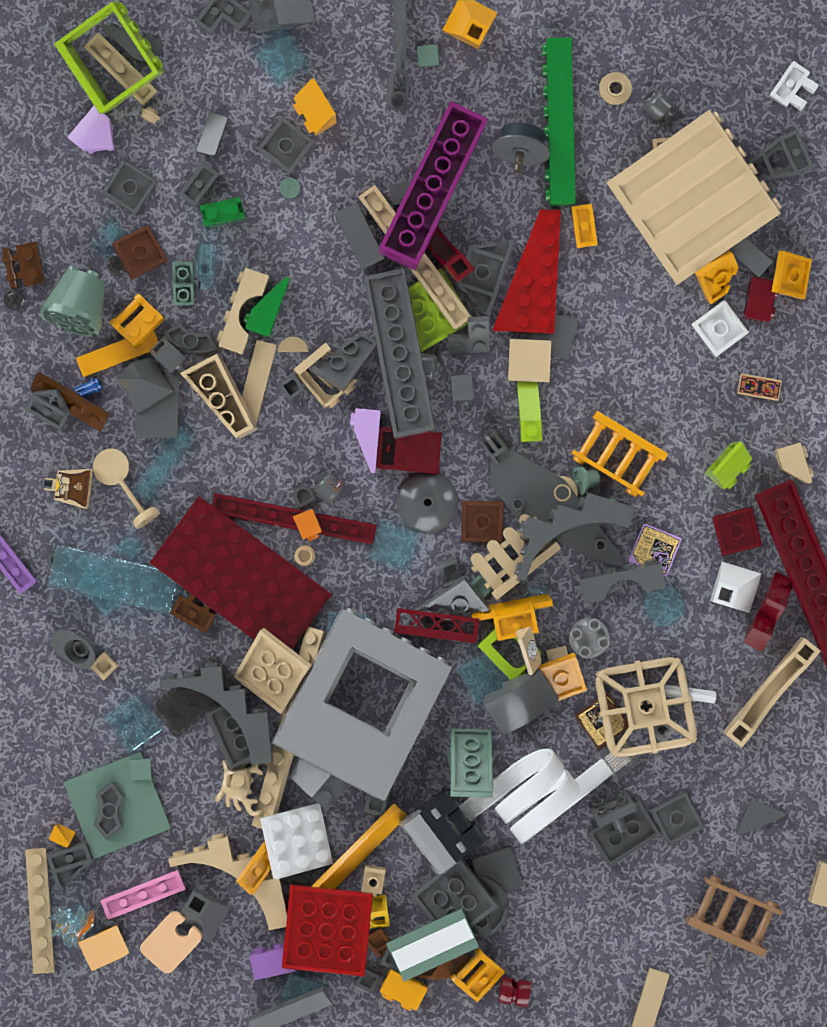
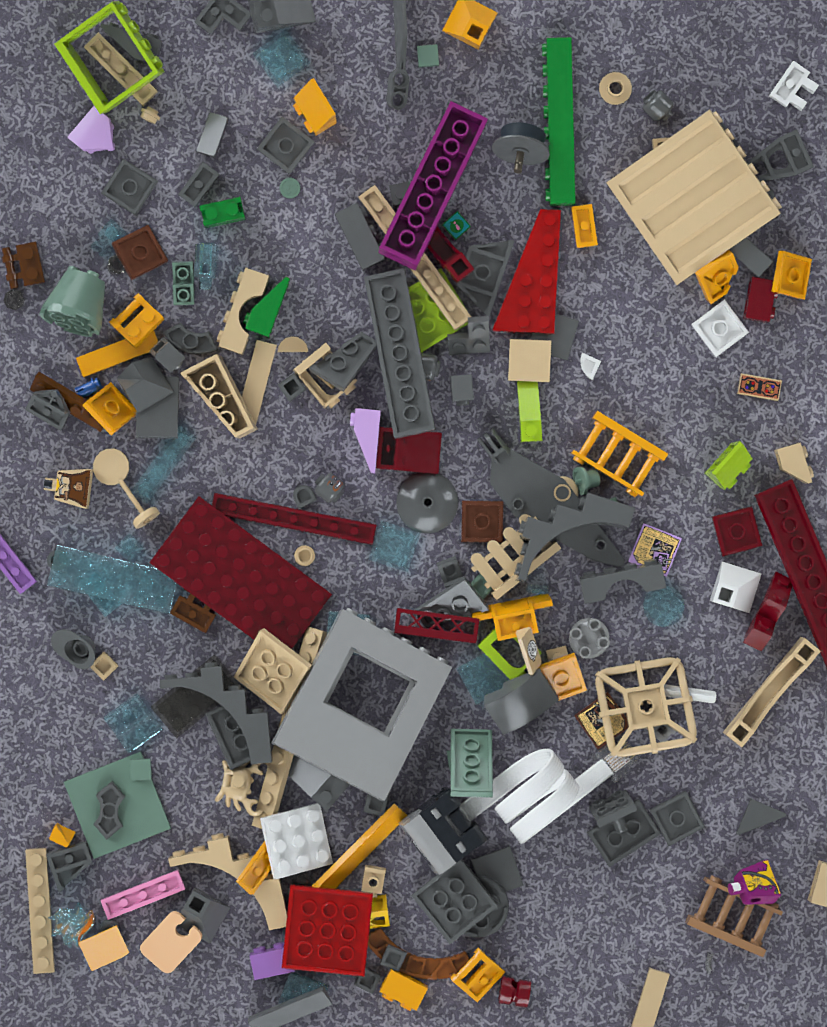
(110, 408): none -> light orange tile
(308, 525): orange brick -> none
(432, 944): tile -> none
(456, 225): none -> tile
(589, 365): none -> white tile
(755, 884): none -> torso

